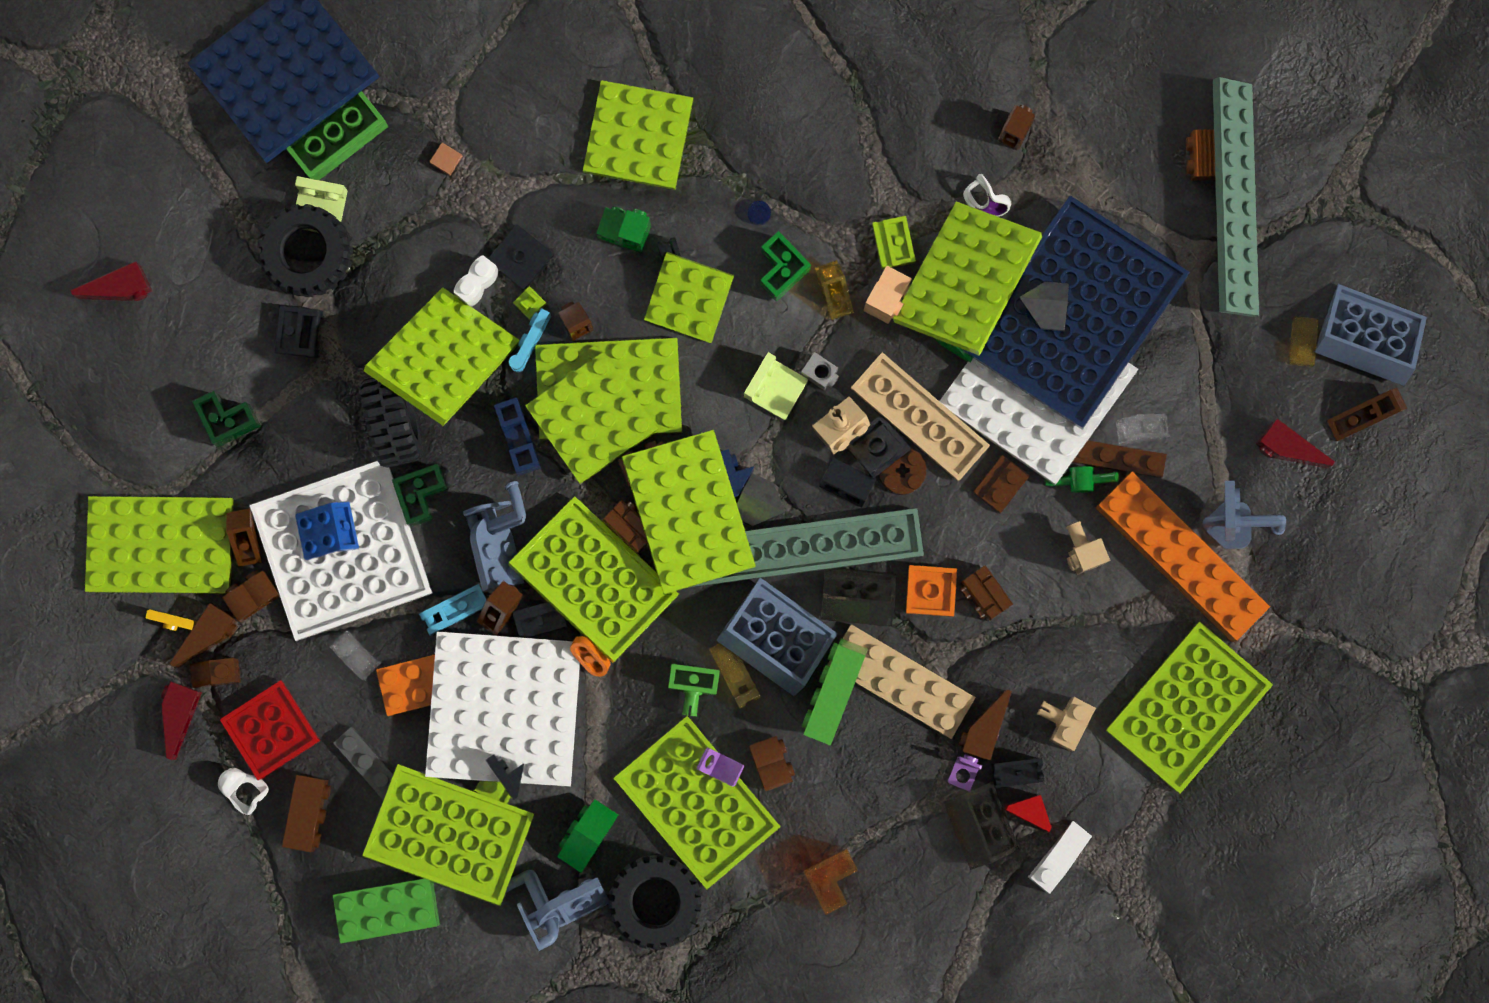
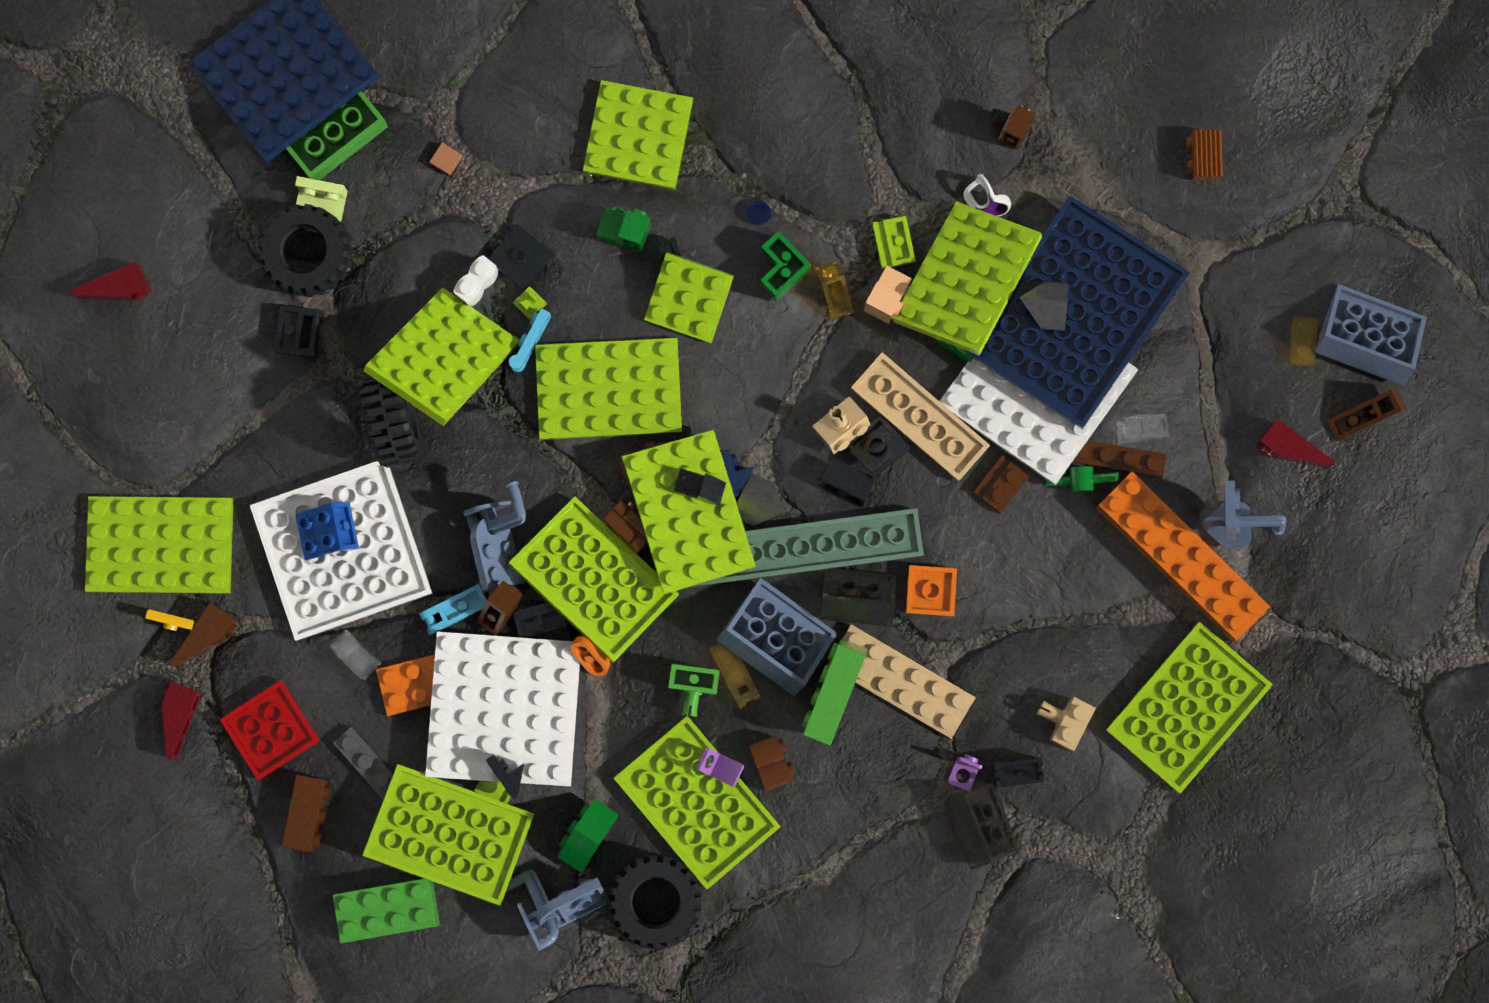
(215, 673): reddish brown slope -> none
(225, 424): dark green brick -> none
(232, 779): white piece -> none
(243, 537): reddish brown slope -> none
(251, 595): reddish brown brick -> none
(413, 489): dark green brick -> none
(517, 436): dark blue arch -> none
(575, 320): reddish brown slope -> none
(591, 417): lime plate -> none
(700, 487): none -> black slope
(775, 387): yellowish green bracket -> none
(815, 362): light grey brick -> none
(824, 878): clear orange brick -> none
(911, 481): reddish brown plate -> none
(984, 731): reddish brown slope -> none
(985, 593): reddish brown brick -> none
(1032, 811): red slope -> none
(1060, 857): white slope -> none
(1085, 554): tan brick -> none
(1235, 197): sand green plate -> none

